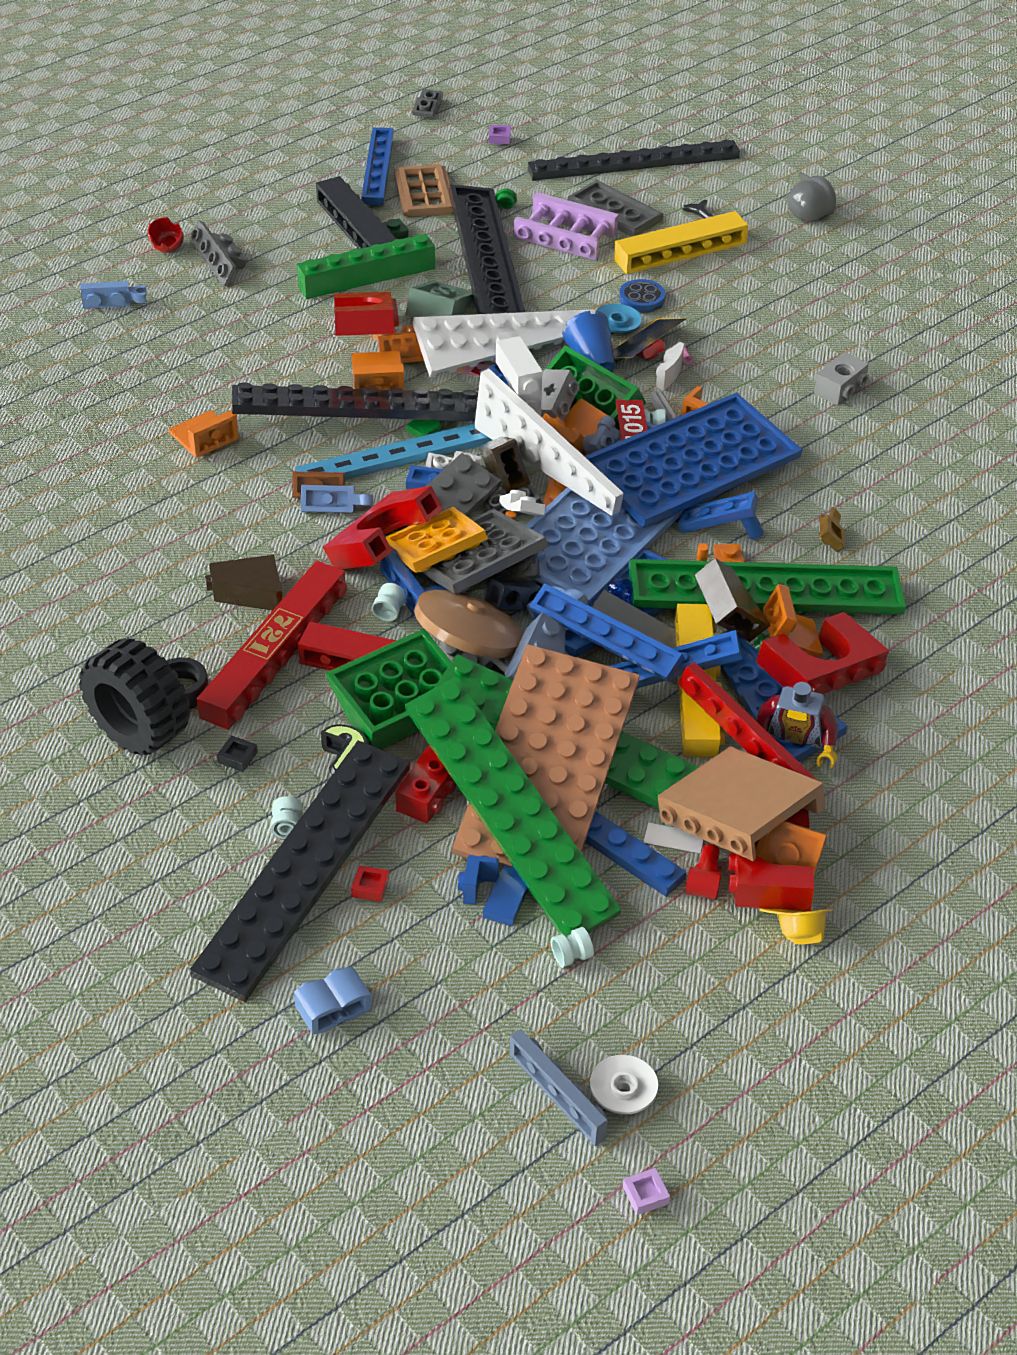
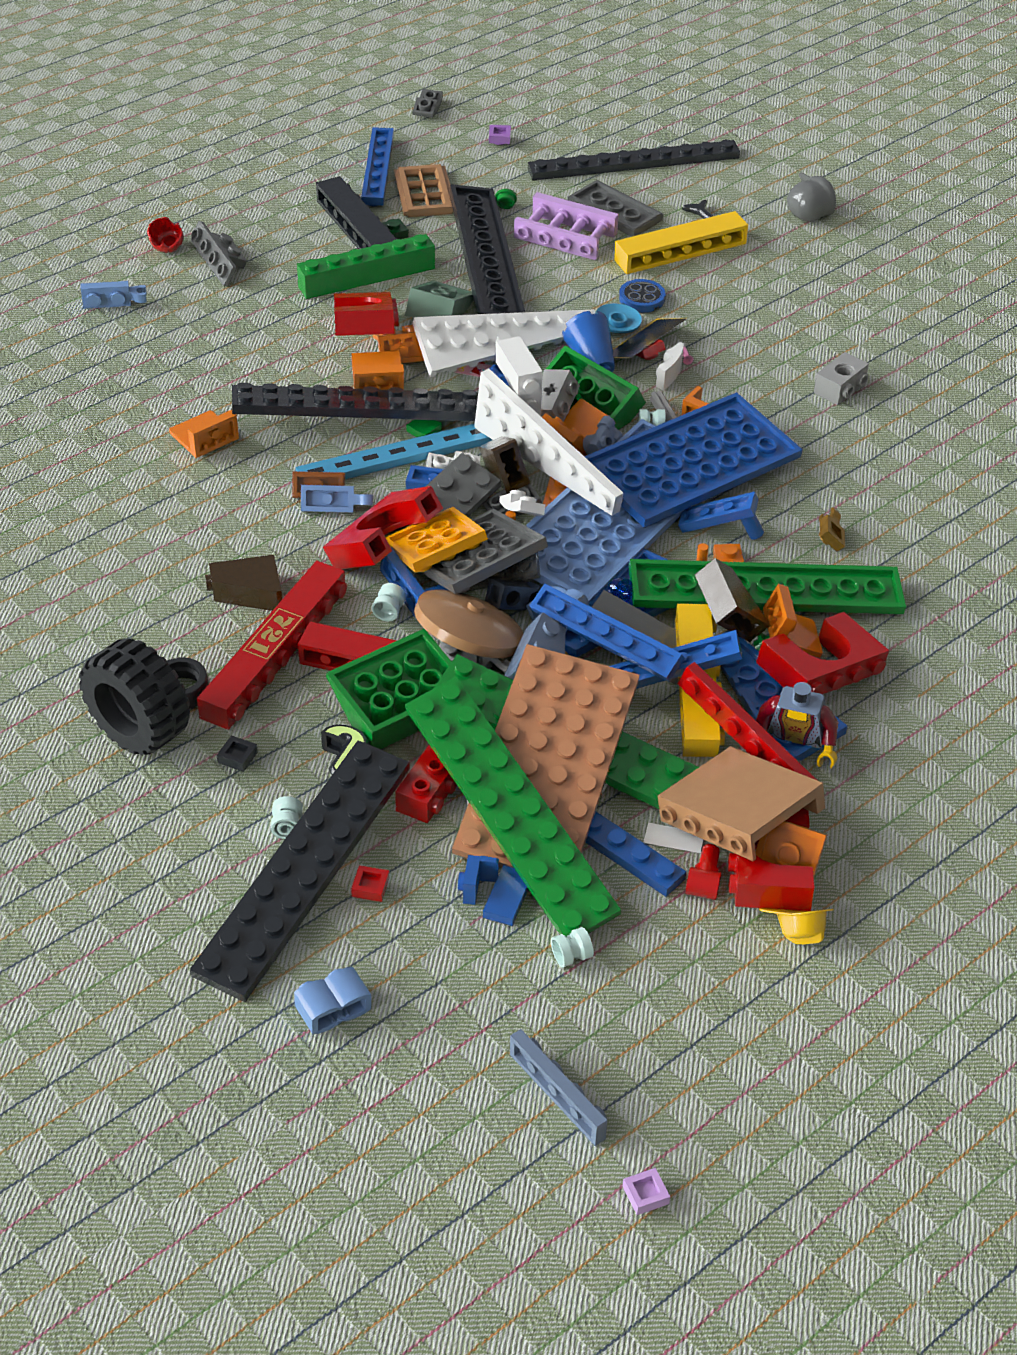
(624, 1073): white dish -> none
(631, 417): red sticker -> none

